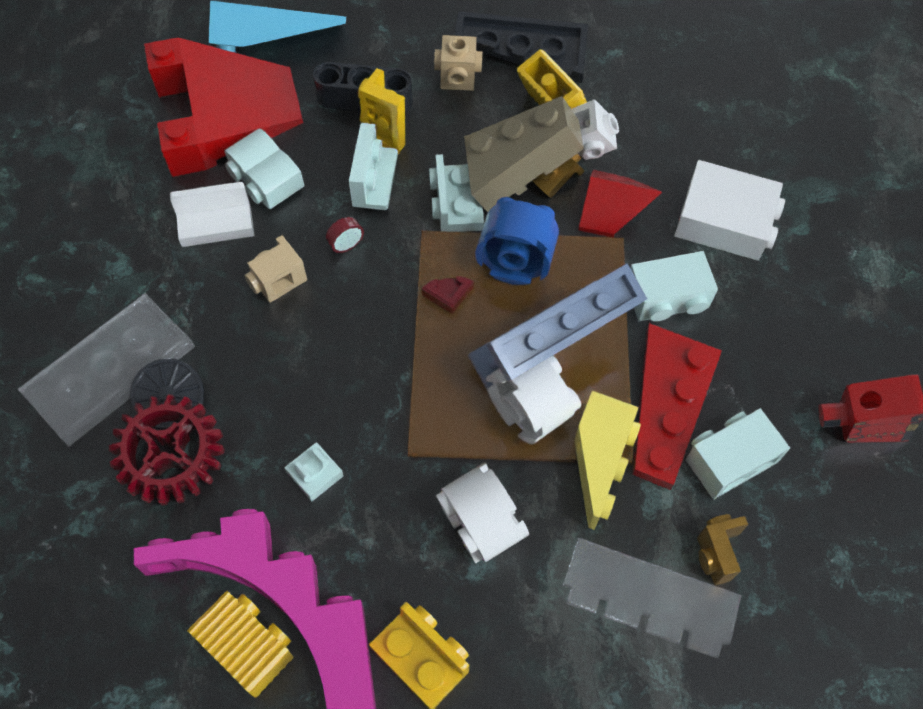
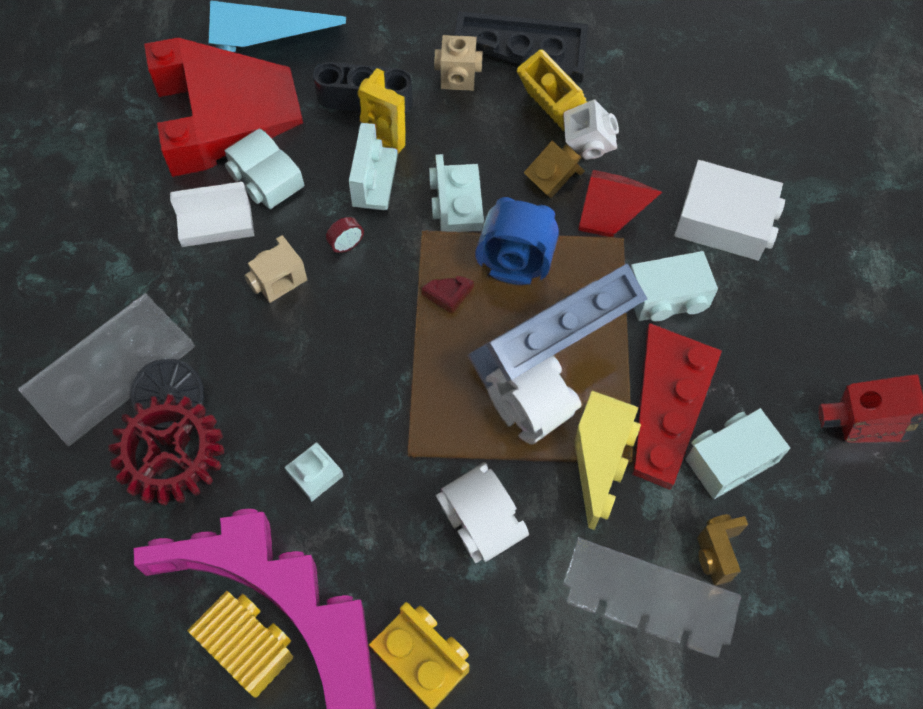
(520, 149): dark tan wedge -> none

